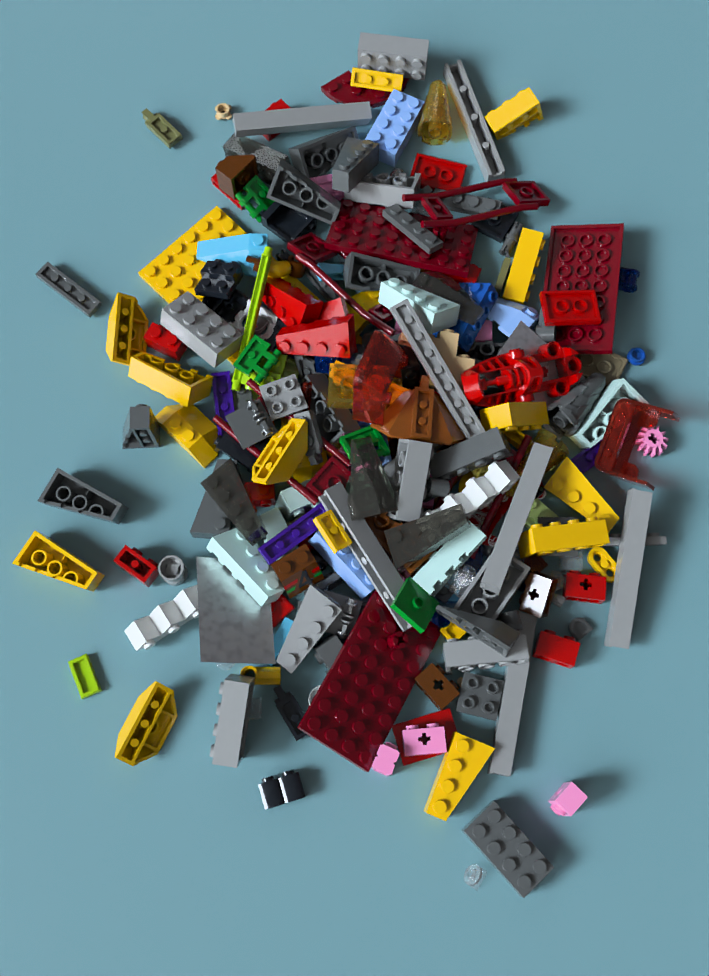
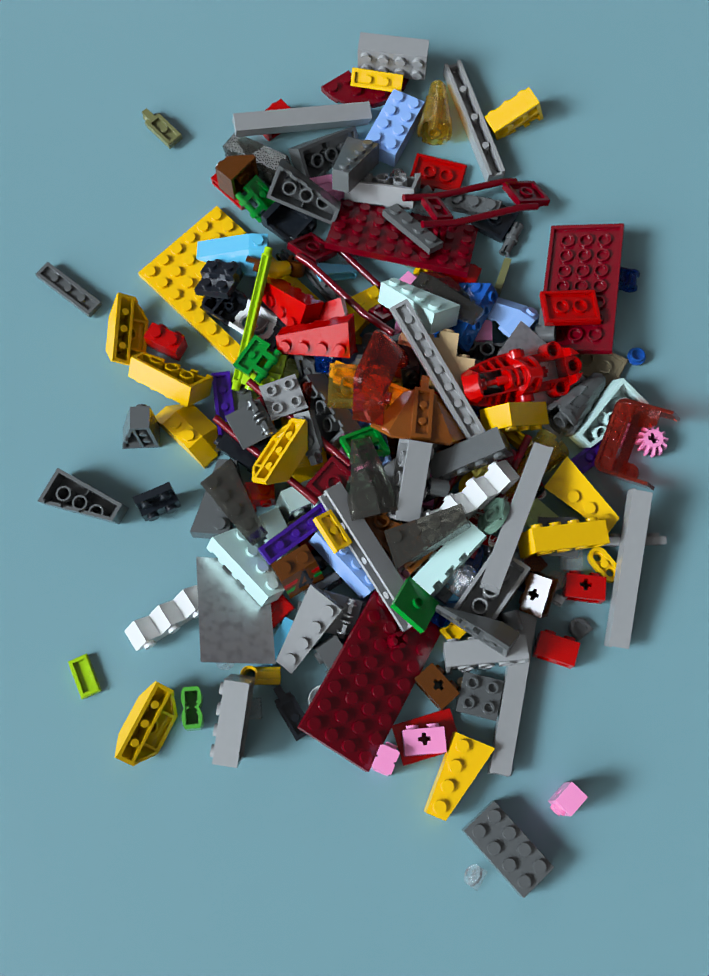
(55, 561): yellow wedge -> none
(137, 566): red brick -> none
(157, 502): none -> black plate
(173, 570): light grey wheel -> none
(192, 702): none -> bright green brick
(201, 329): light grey brick -> none
(223, 107): tan plate -> none
(281, 790): black brick -> none
(367, 272): dark grey wedge -> none
(494, 516): none -> sand green tile
(522, 266): yellow wedge -> none

